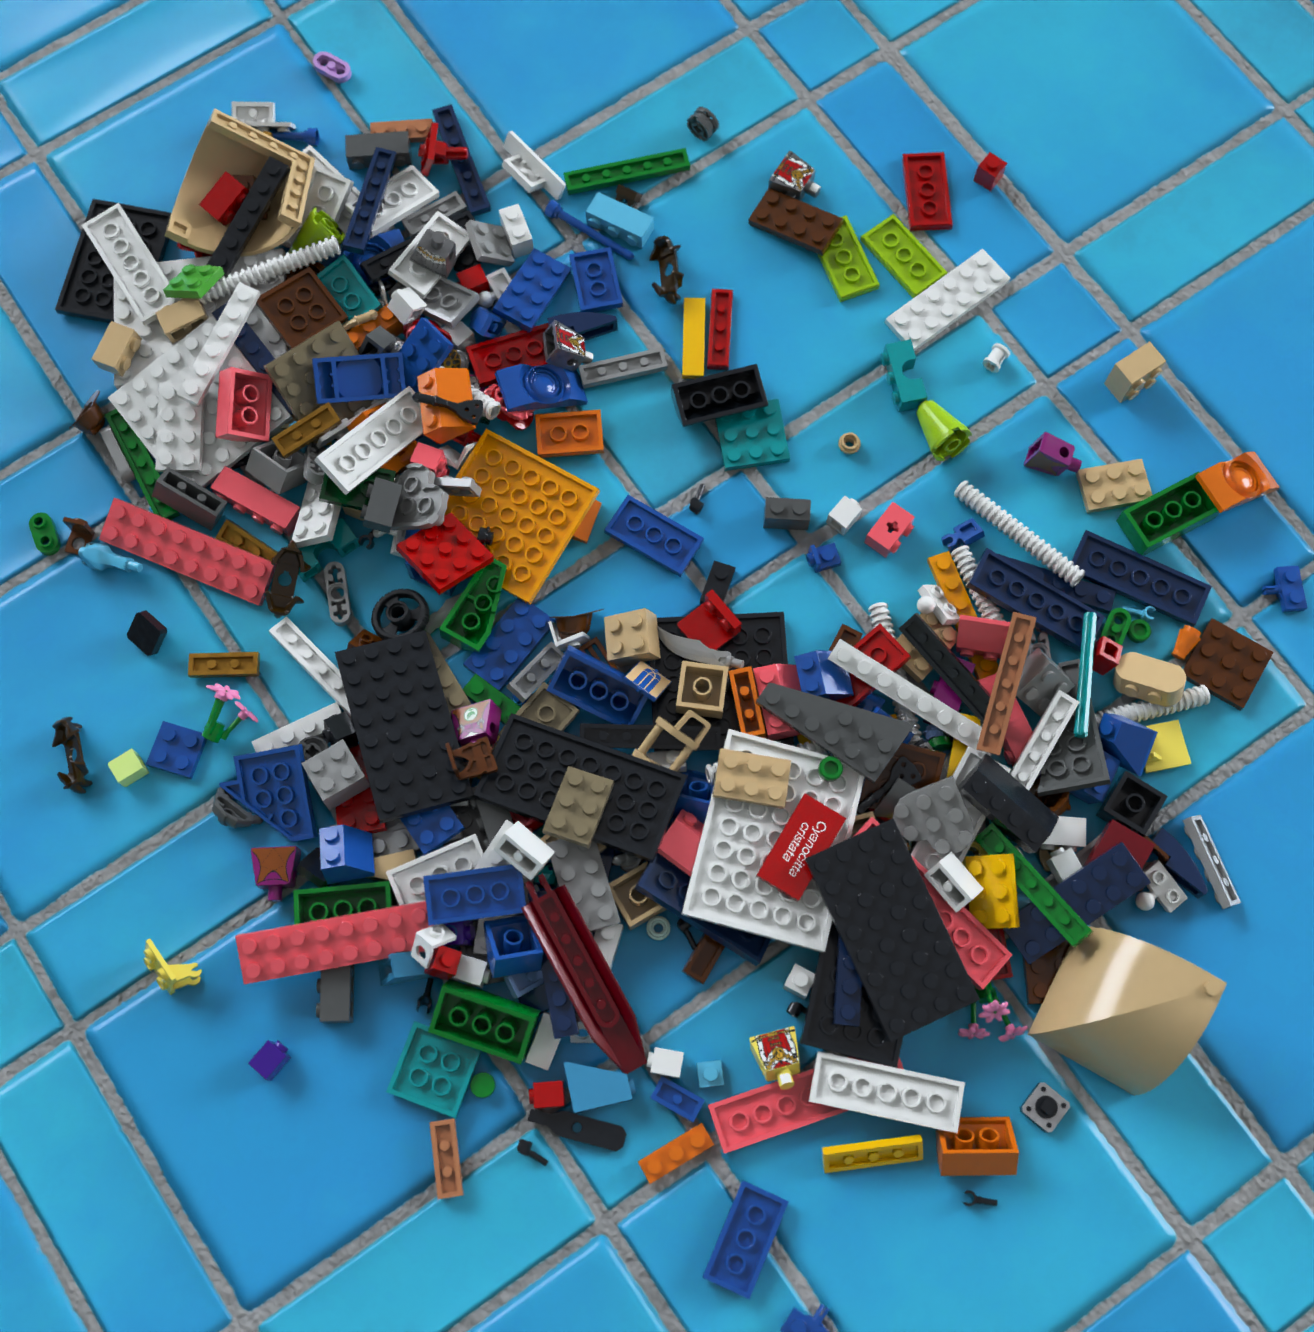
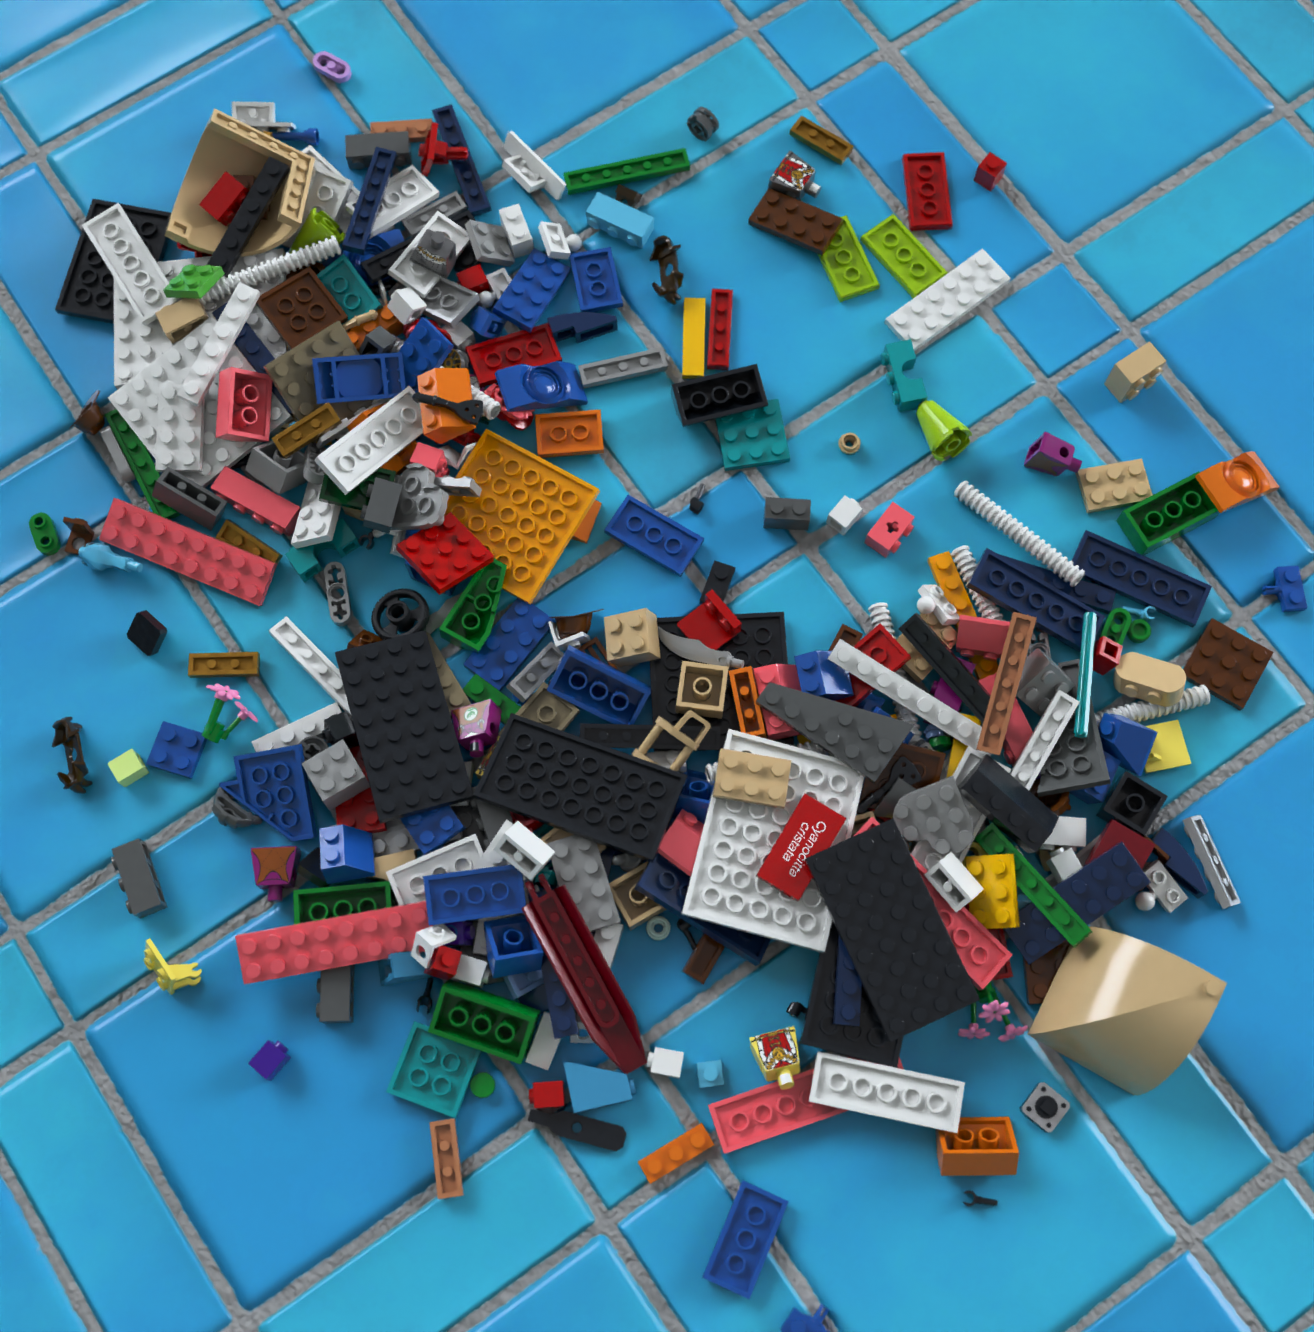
(117, 349): tan brick -> none
(138, 878): none -> dark grey brick
(280, 598): dark brown piece -> none
(479, 757): reddish brown piece -> none
(485, 536): black plate -> none
(524, 1148): black hand -> none
(555, 211): blue piece -> none
(556, 243): none -> white plate
(564, 347): flat silver torso -> none
(578, 807): dark tan plate -> none
(647, 680): piece -> none
(677, 1099): blue plate -> none
(799, 981): white brick -> none
(821, 140): none -> pearl gold plate
(823, 557): blue bracket -> none
(830, 769): green tile -> none
(872, 1153): yellow plate -> none
(963, 534): blue plate -> none
(996, 357): white bush -> none
(1186, 641): orange cone -> none

